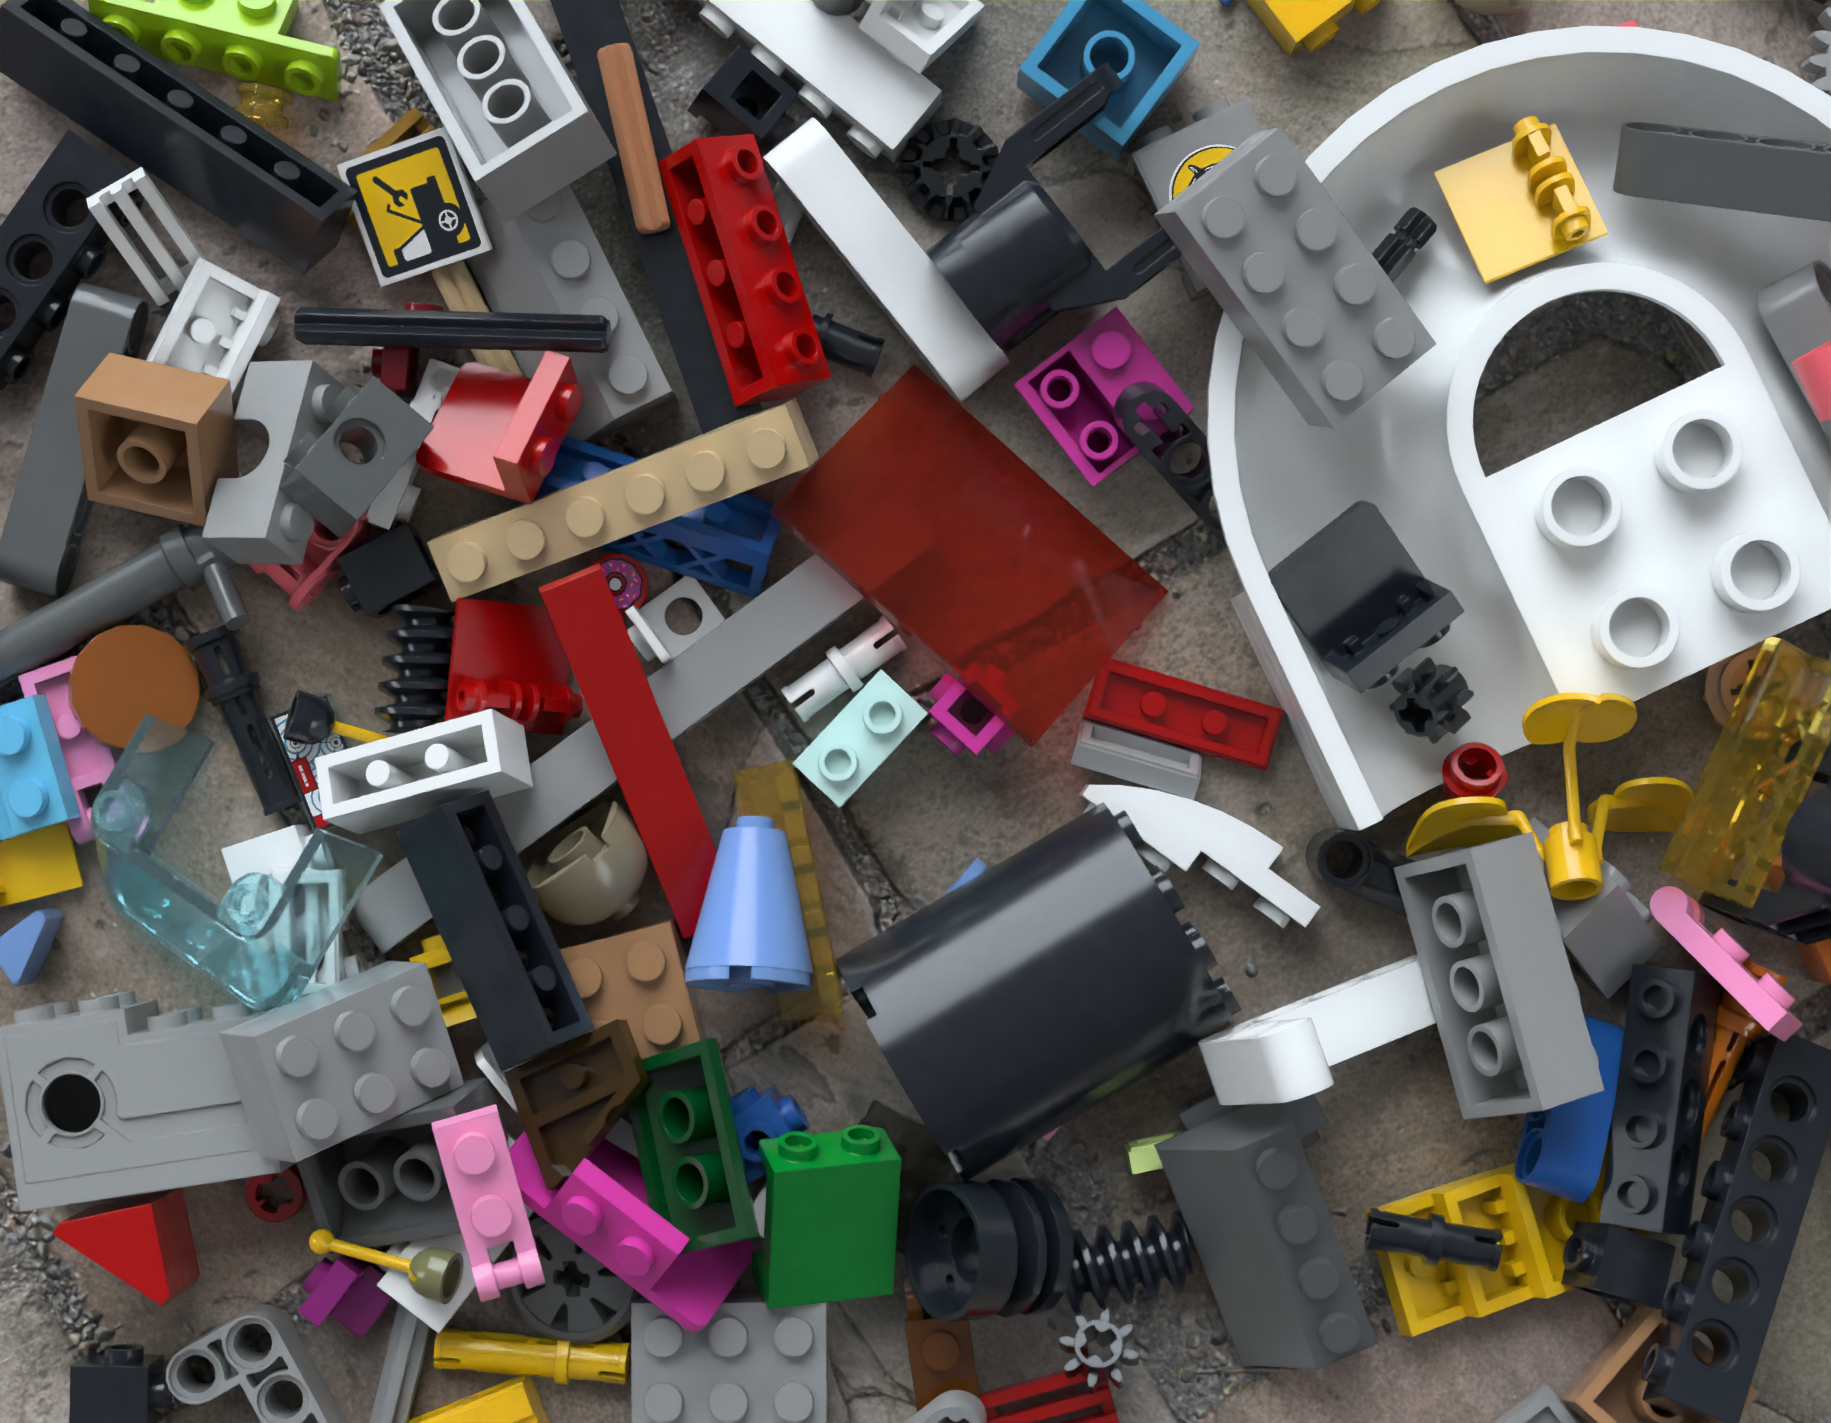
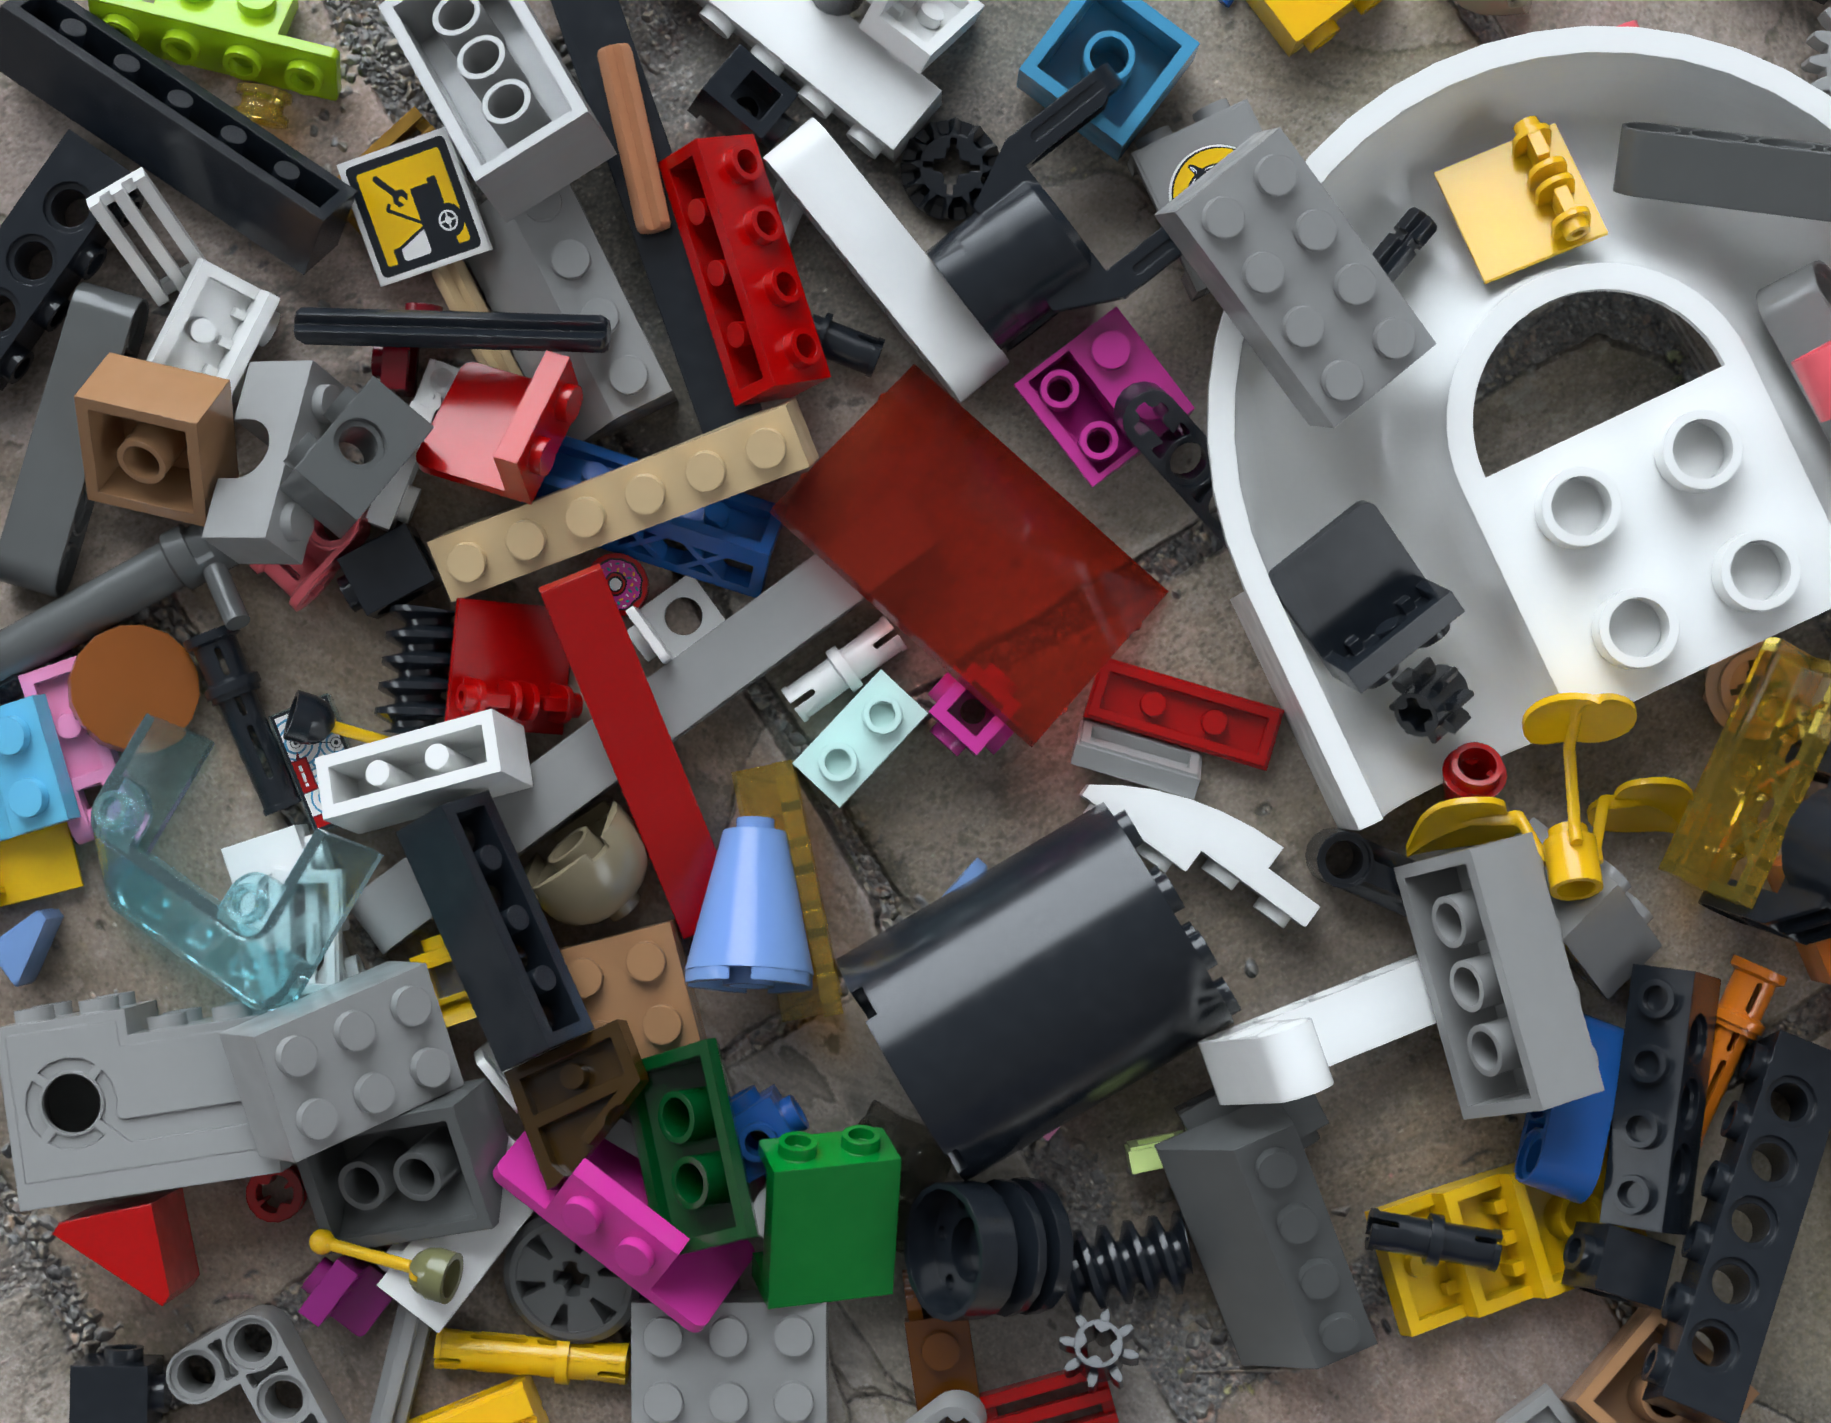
(487, 1200): bright pink plate -> none
(1723, 960): bright pink plate -> none

